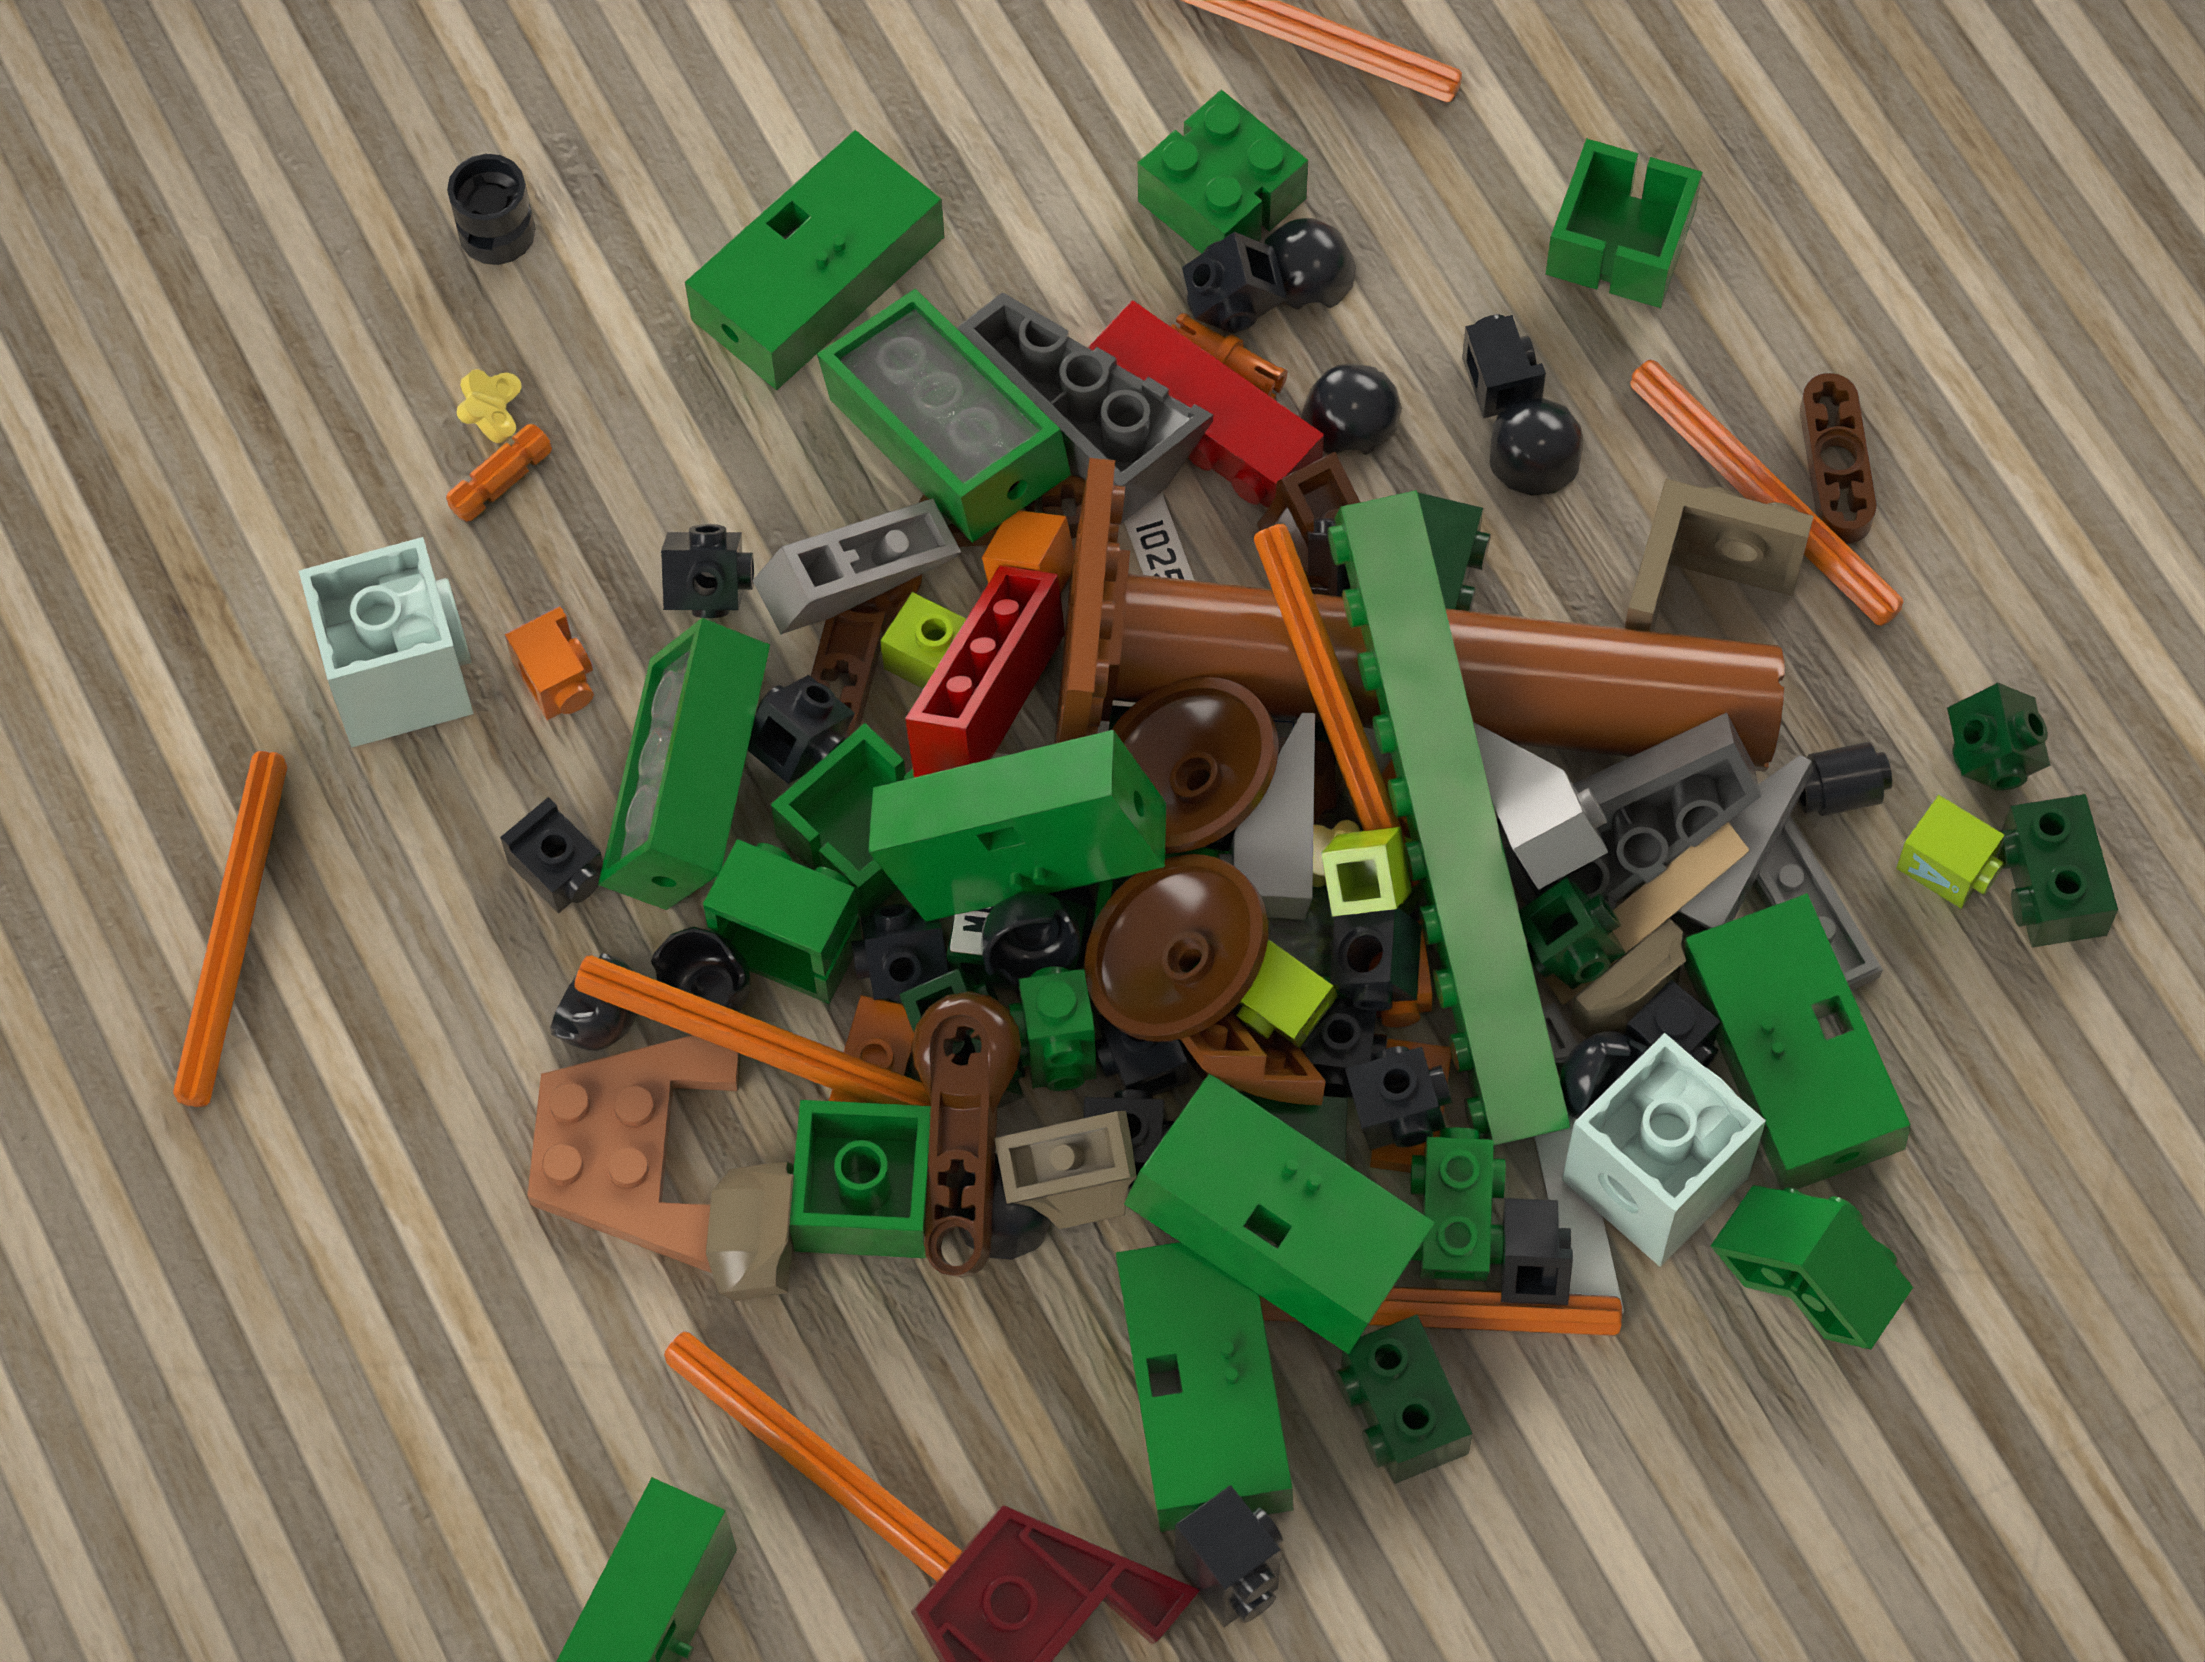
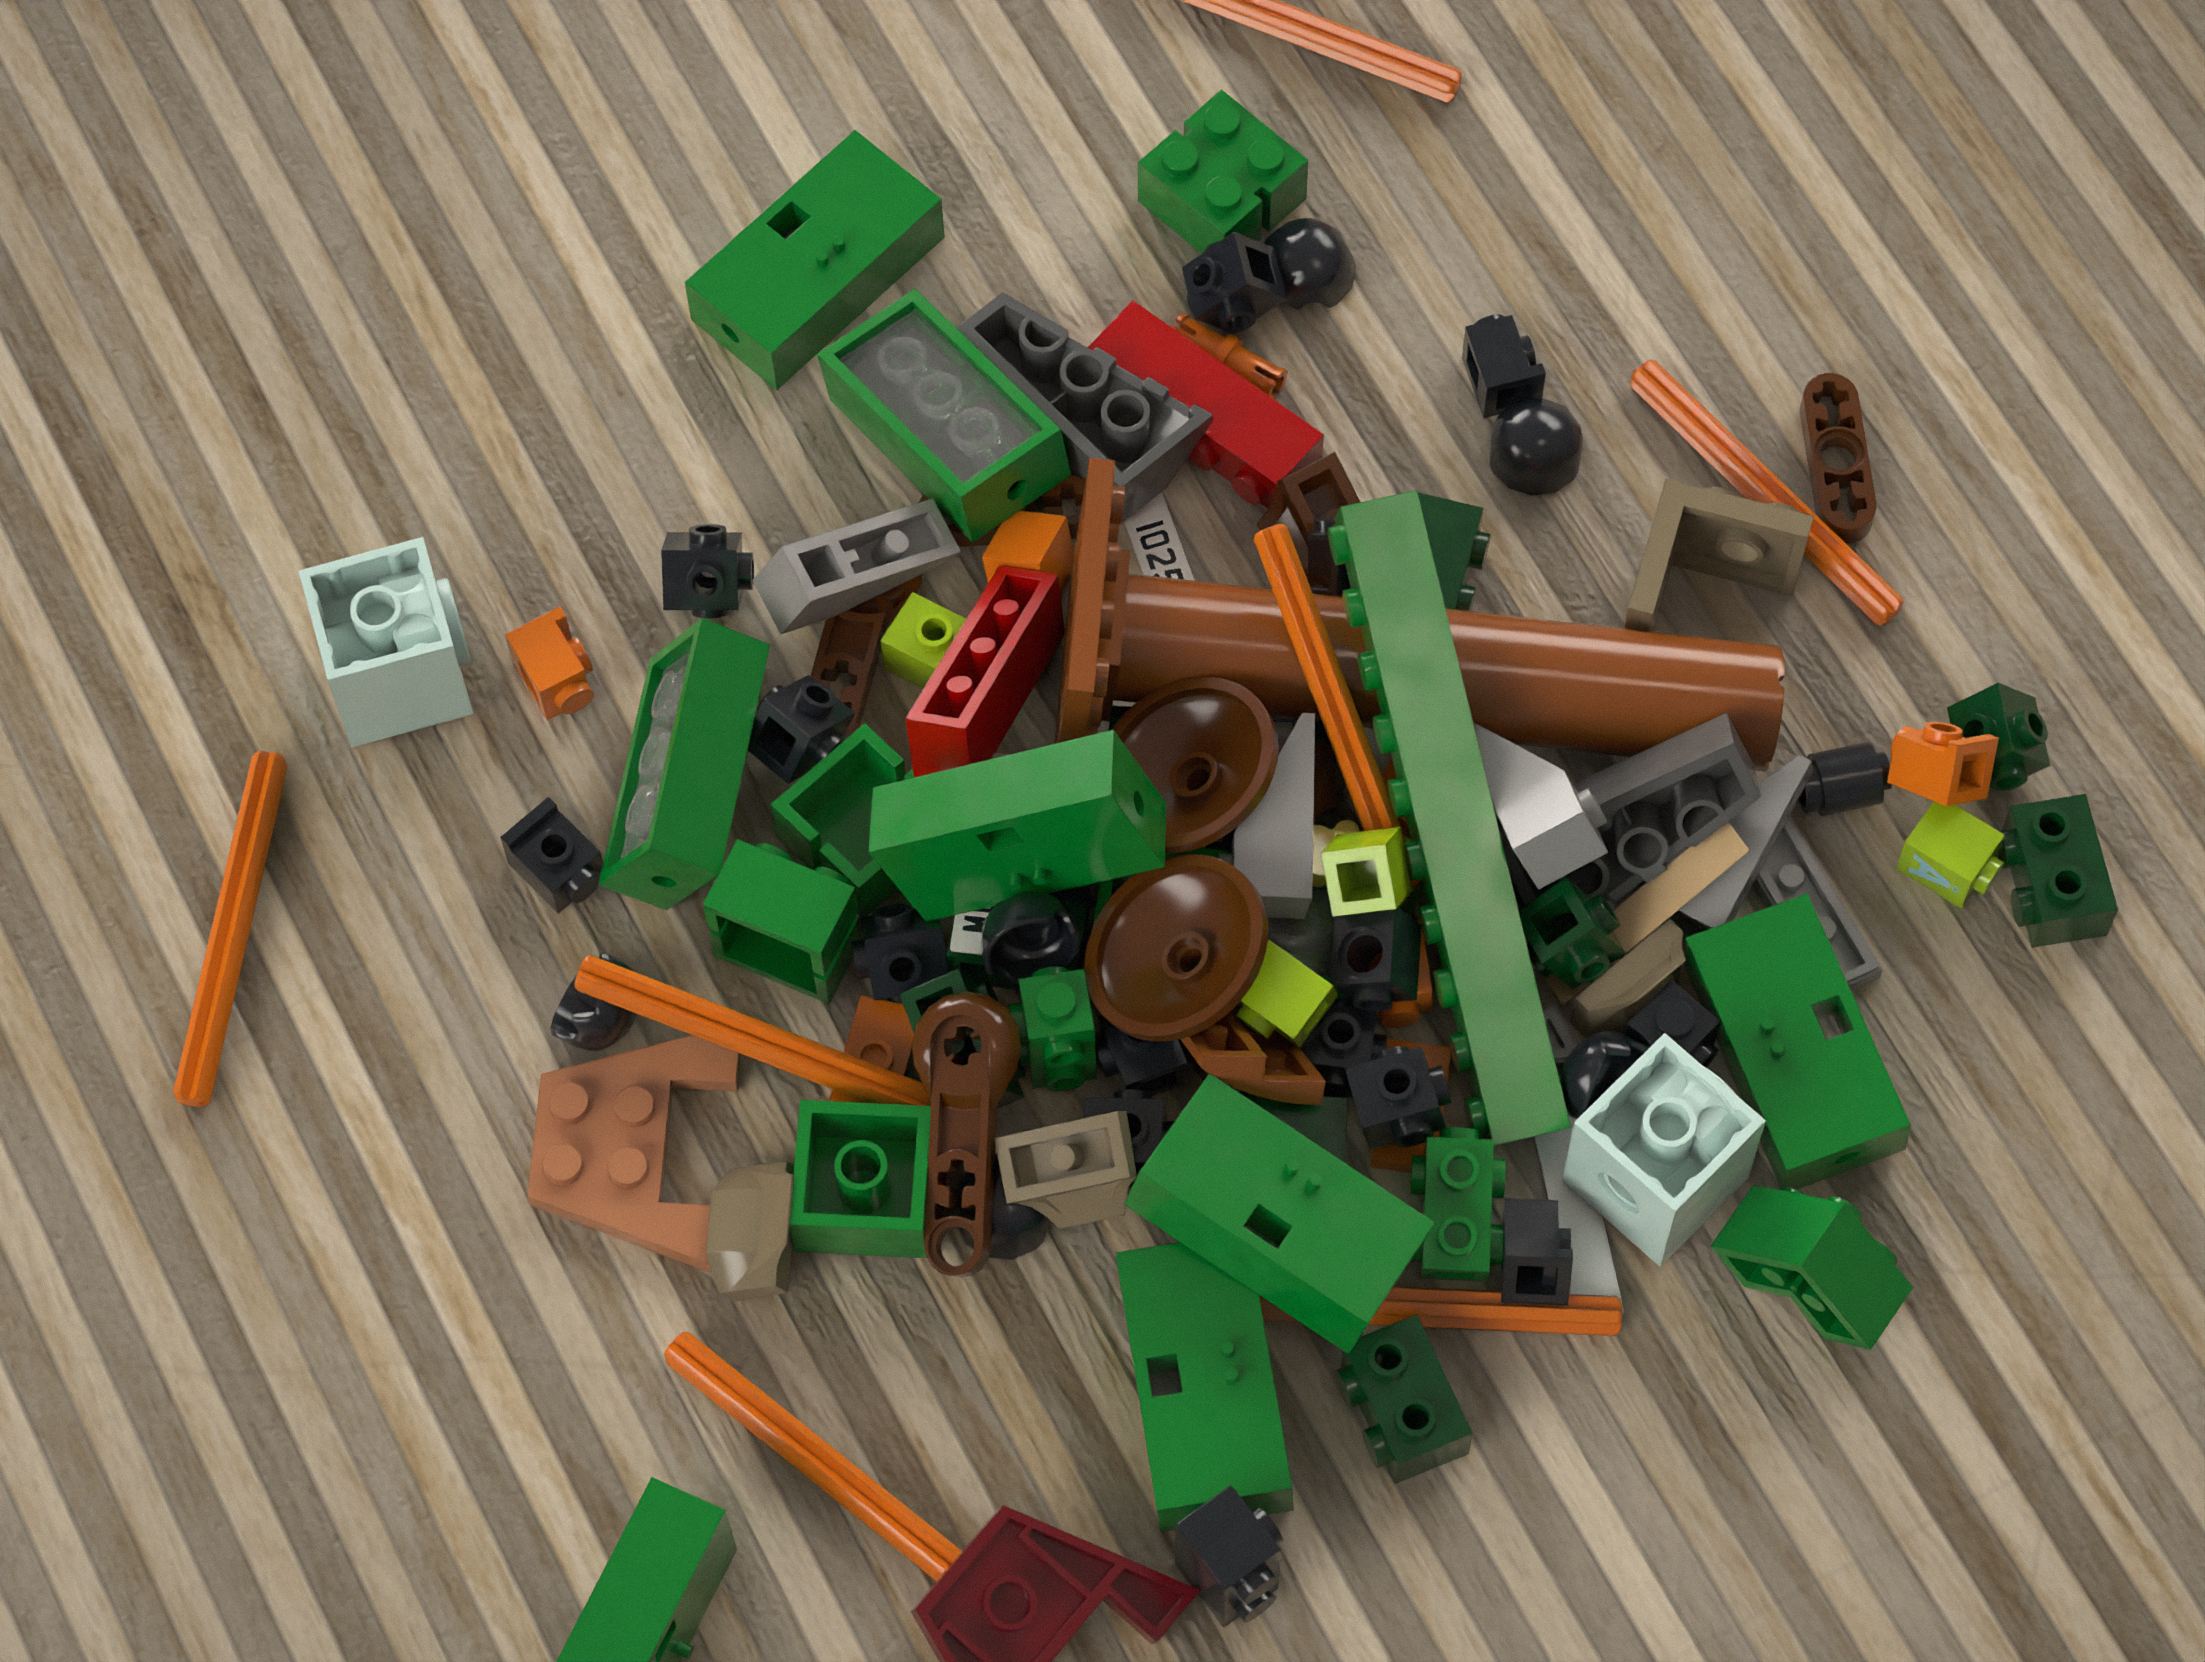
(487, 403): light yellow piece -> none
(491, 209): black wheel -> none
(498, 472): orange axle -> none
(704, 966): black hair -> none
(1353, 408): black hair -> none
(1618, 236): green piece -> none
(1942, 763): none -> orange brick

